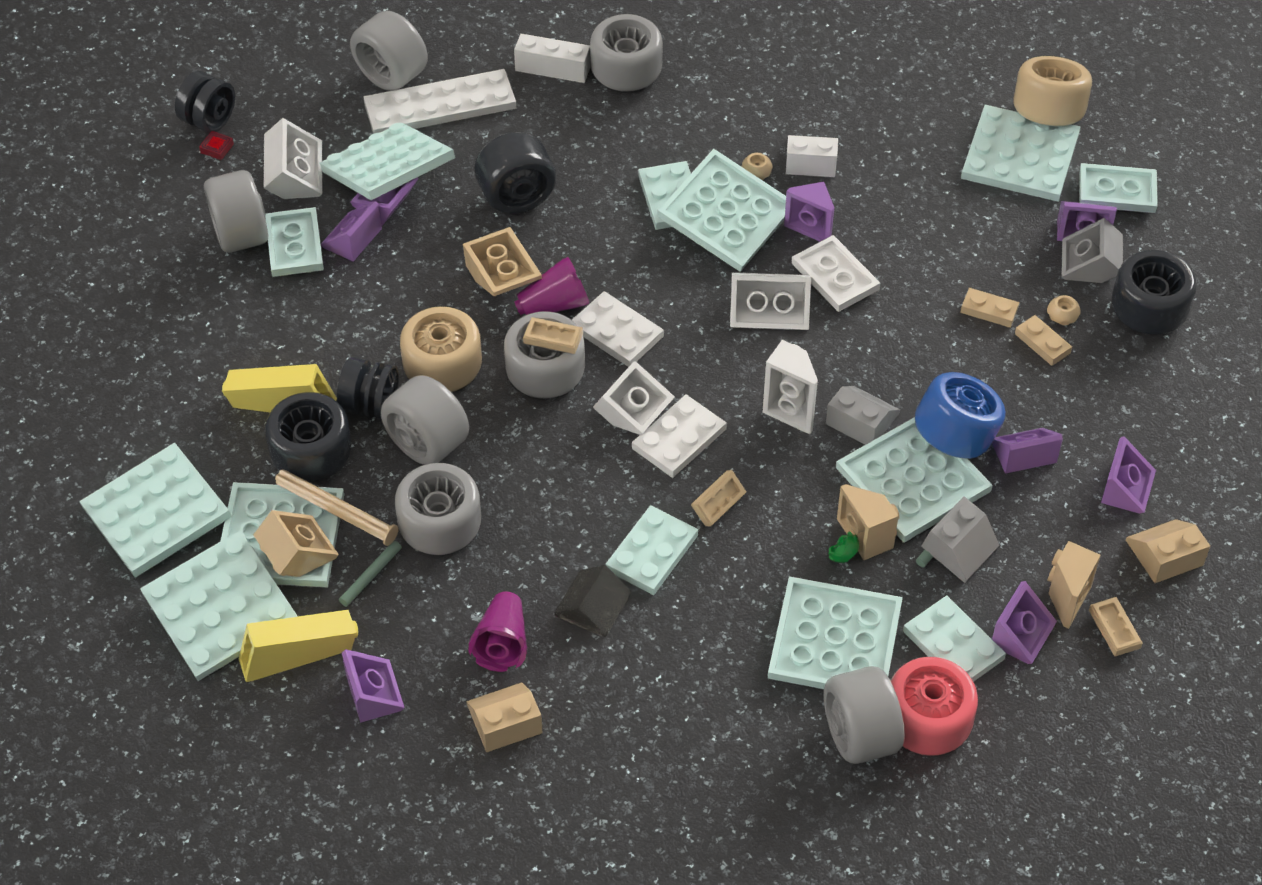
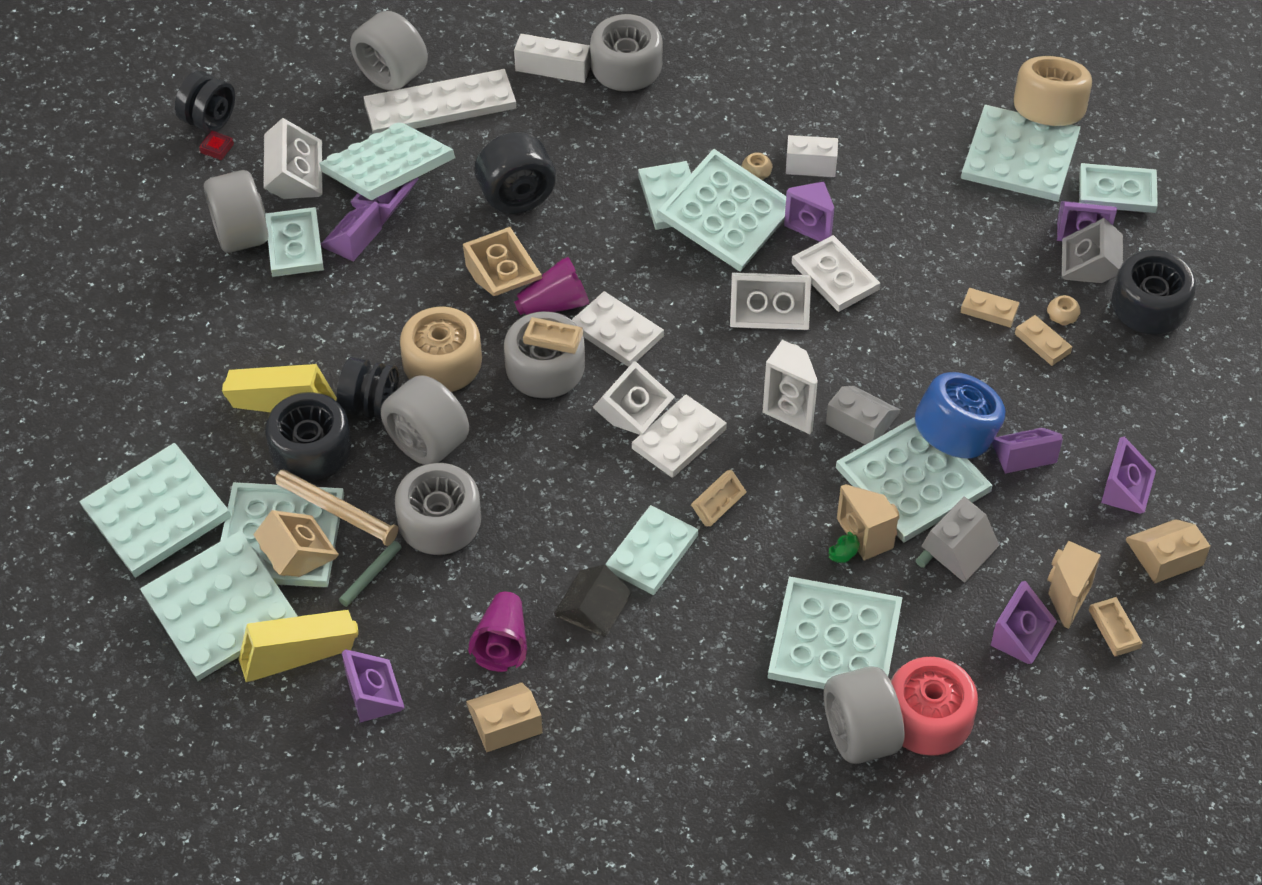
(952, 635): light aqua plate -> none

